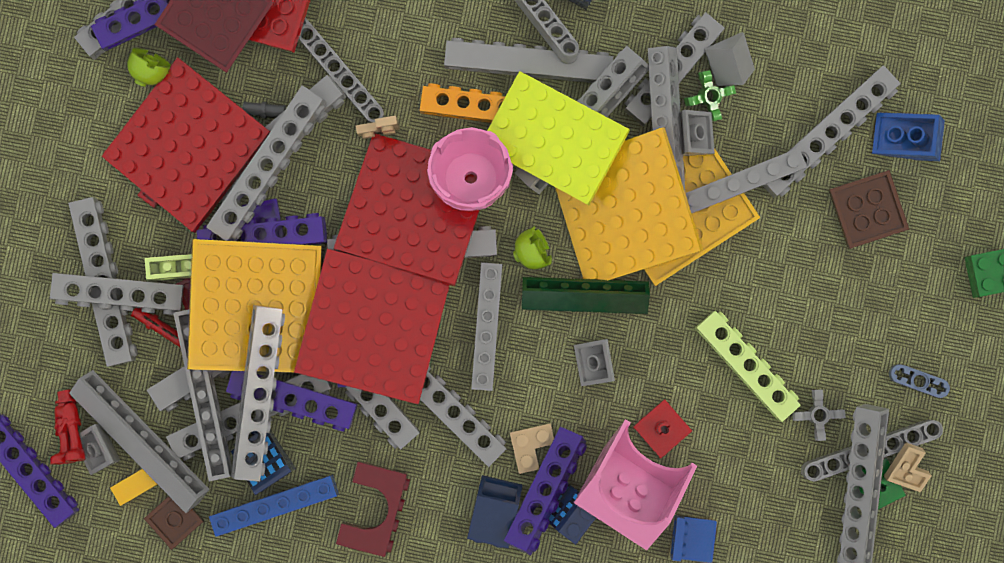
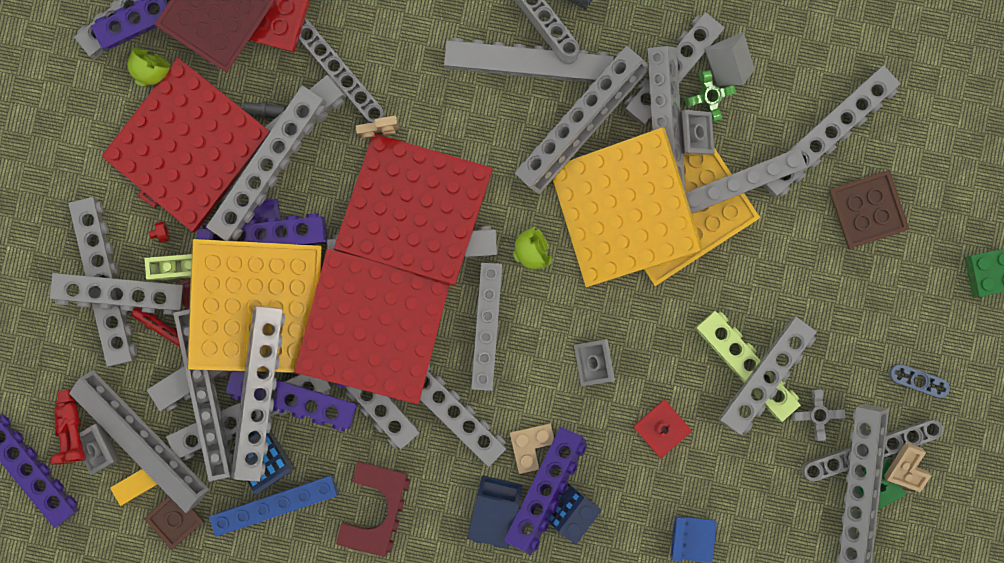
(160, 232): none -> red tile
(451, 109): light orange brick -> none
(468, 153): bright pink piece -> none
(557, 137): neon yellow plate -> none
(585, 295): dark green brick -> none
(632, 490): bright pink container -> none
(806, 338): none -> light grey brick
(909, 136): blue slope -> none

